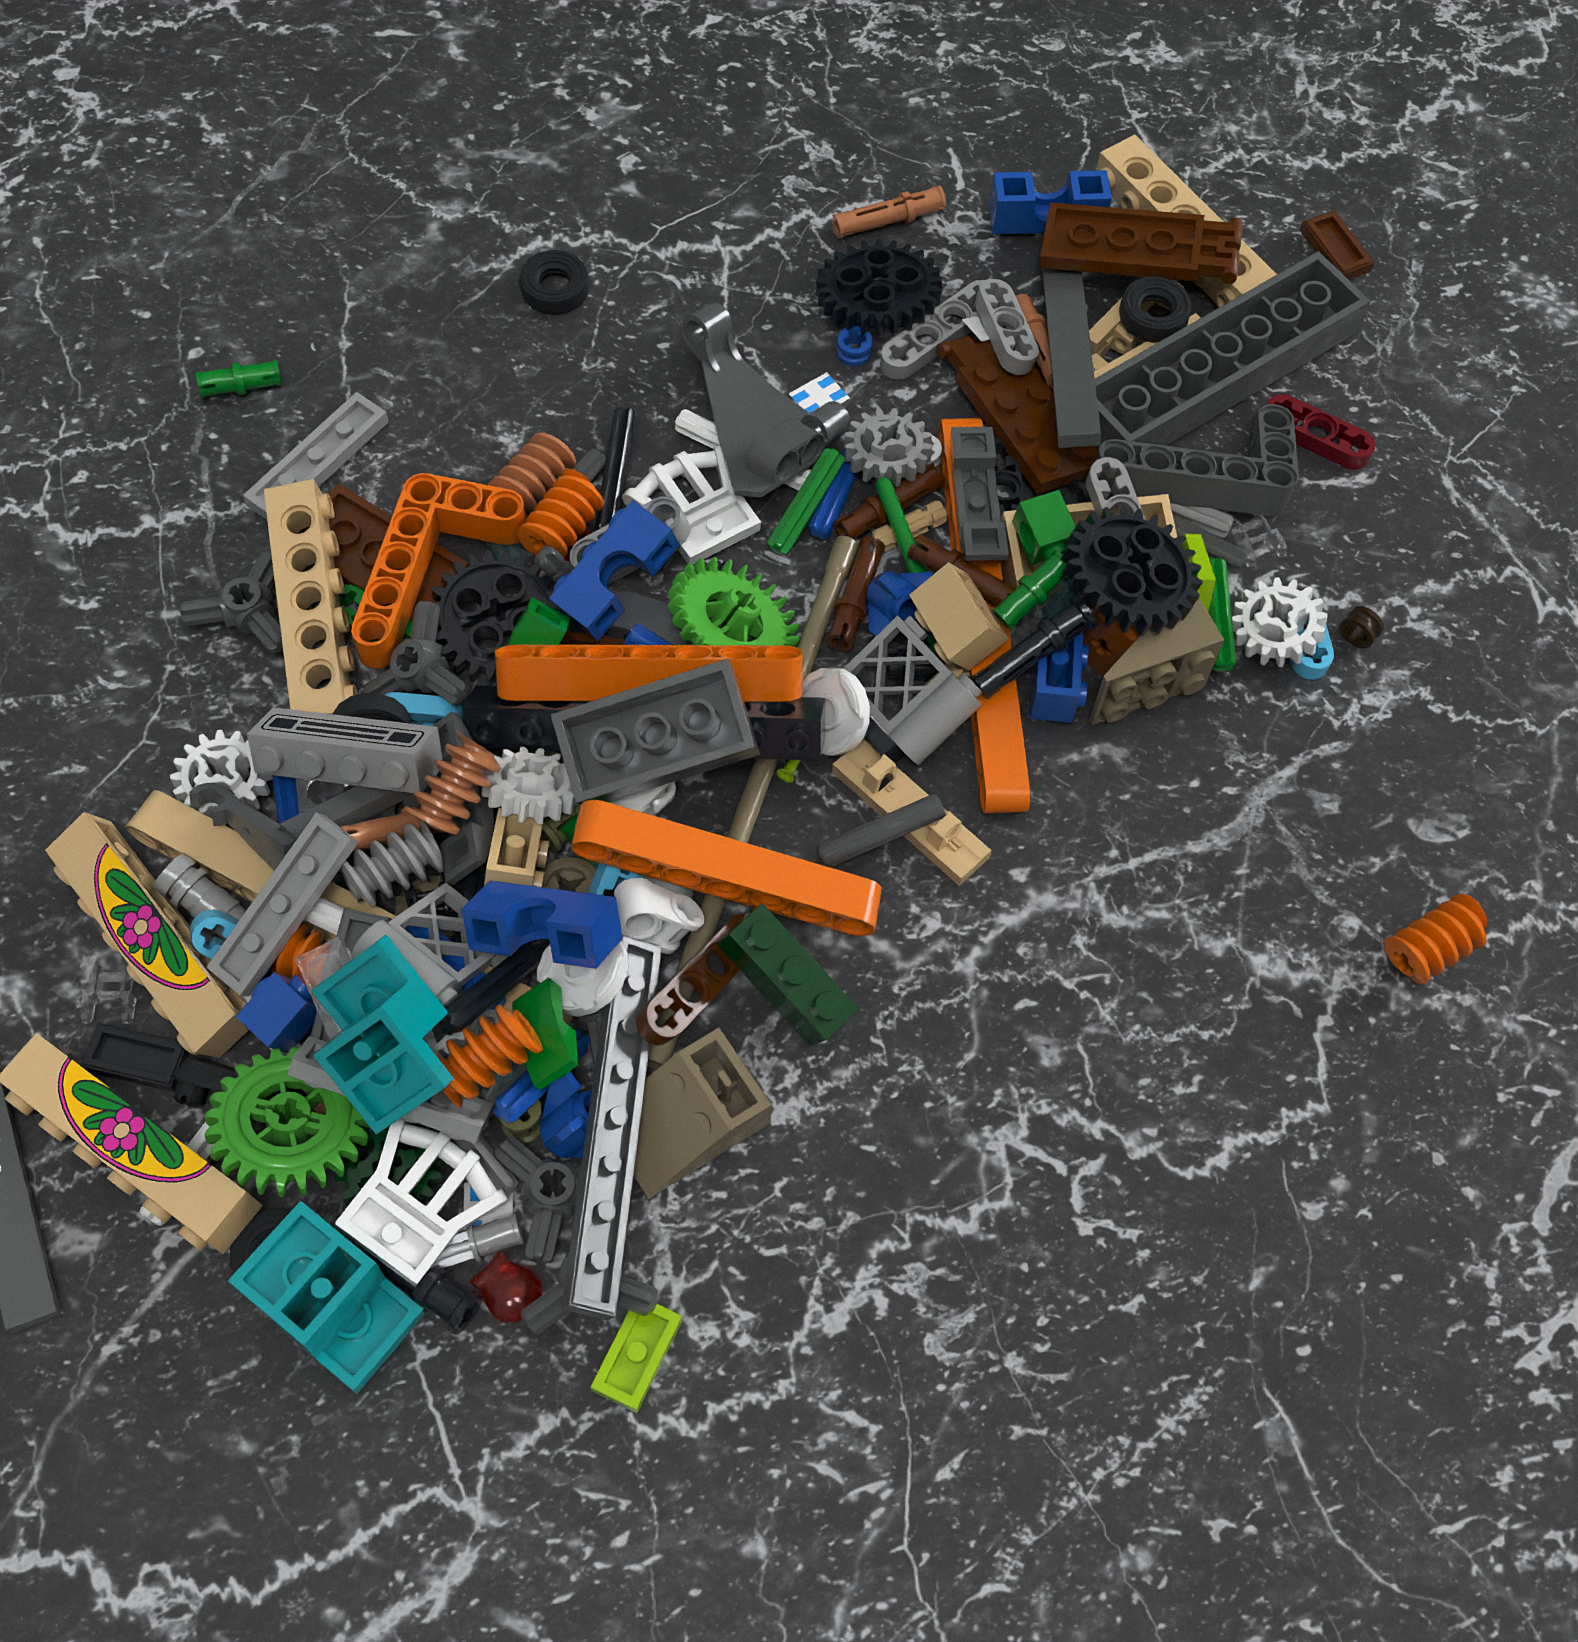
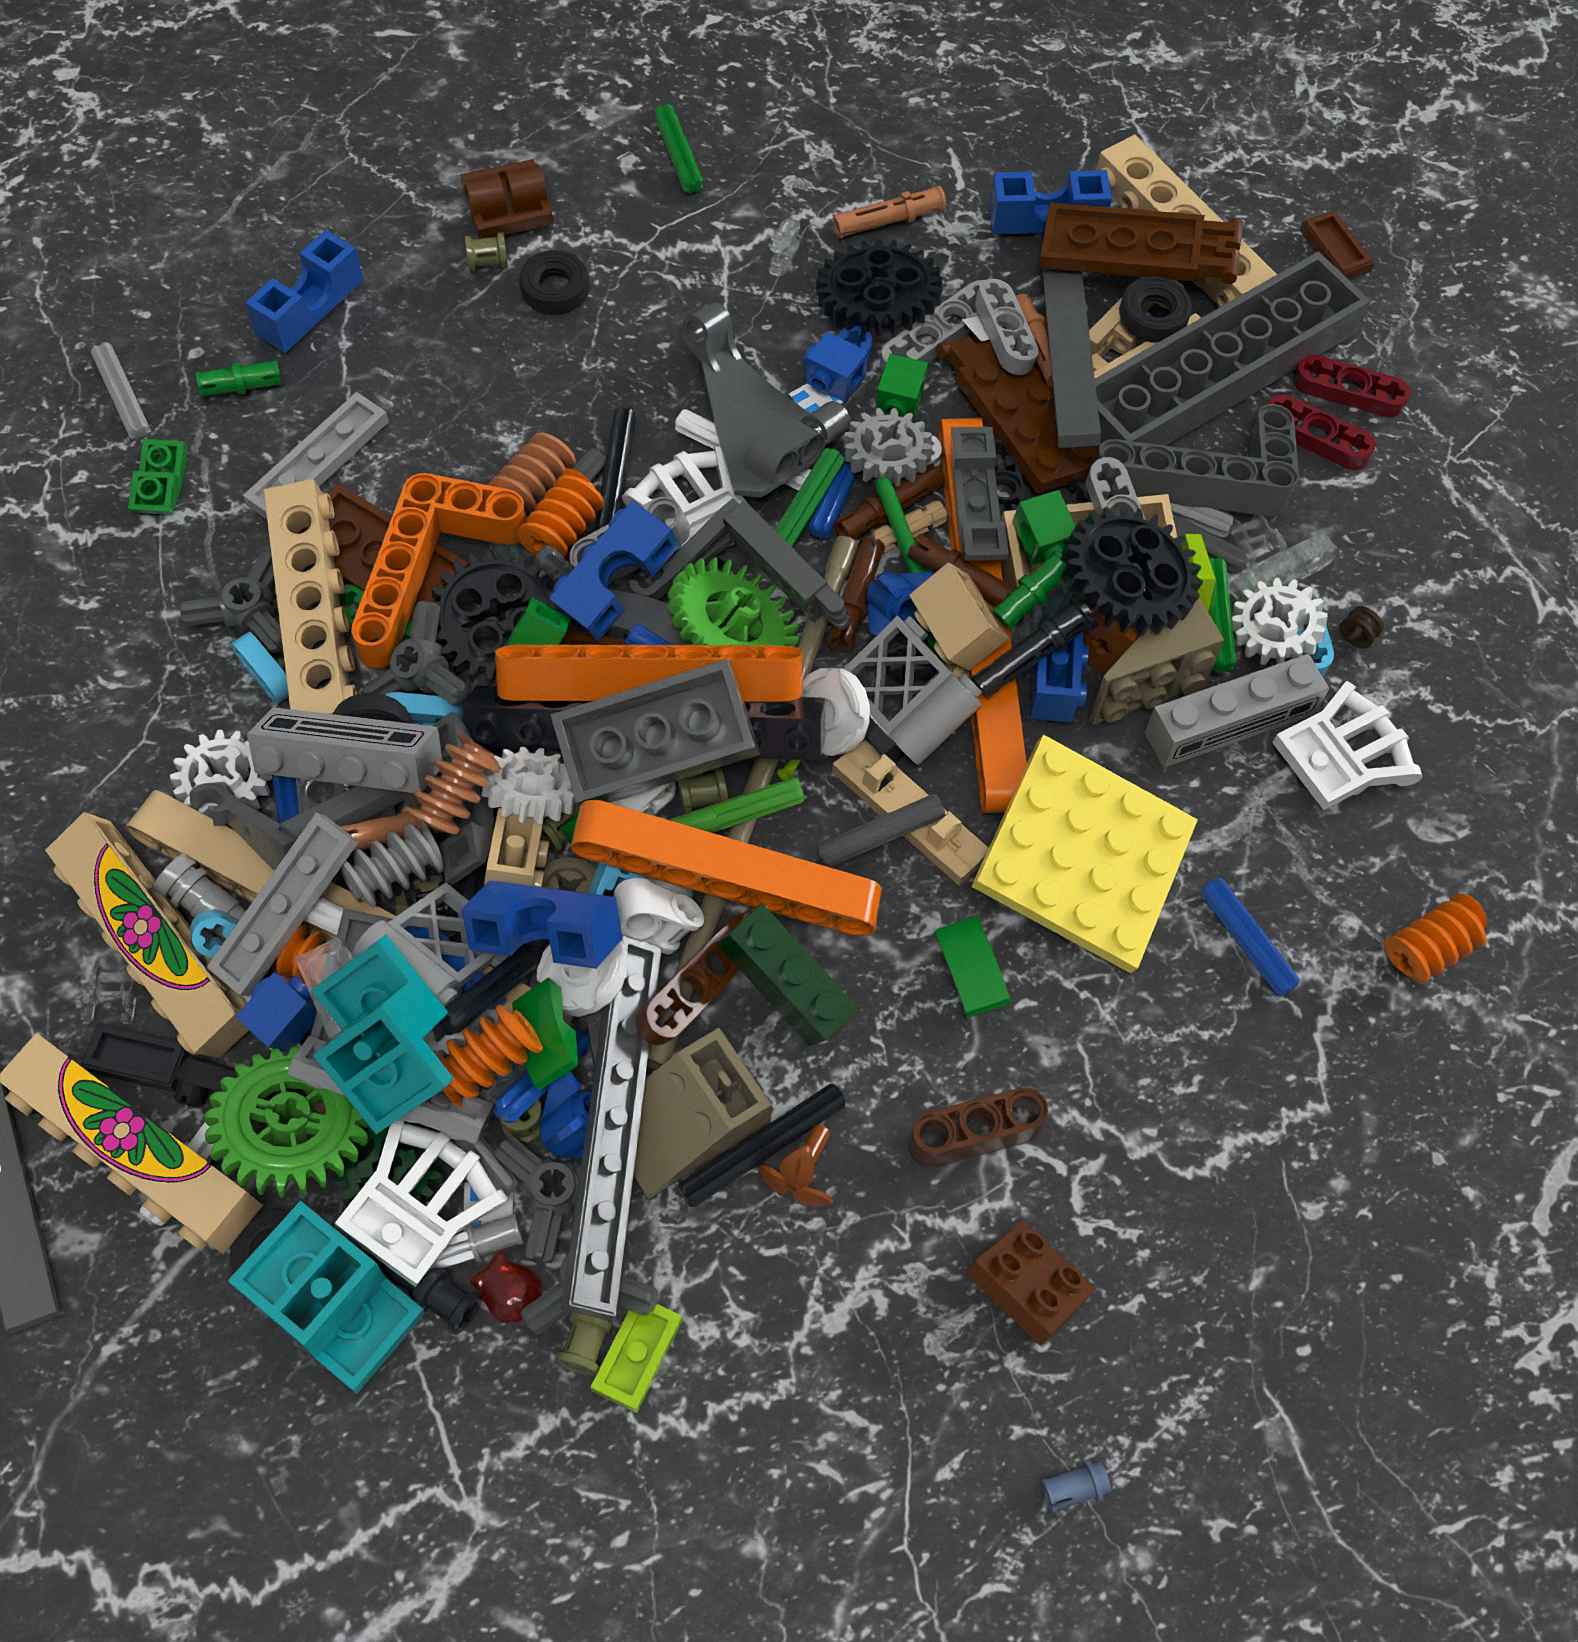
(120, 391): none -> light grey axle
(159, 477): none -> green slope
(261, 667): none -> medium azure beam
(326, 278): none -> blue arch
(486, 251): none -> olive bush
(507, 199): none -> reddish brown plate
(583, 1344): none -> olive bush
(678, 149): none -> green axle
(702, 790): none -> olive bush
(745, 807): none -> bright green axle
(761, 1145): none -> black axle
(766, 550): none -> dark grey hinge
(784, 246): none -> clear piece
(798, 1171): none -> dark orange plant
(835, 366): none -> blue brick
(901, 385): none -> green brick
(972, 967): none -> green slope
(991, 1110): none -> reddish brown beam
(1031, 1282): none -> reddish brown plate
(1076, 1486): none -> sand blue pin
(1085, 854): none -> light yellow plate
(1236, 710): none -> light grey brick
(1250, 936): none -> blue axle
(1289, 564): none -> clear beam
(1328, 763): none -> white plate
(1336, 392): none -> dark red beam

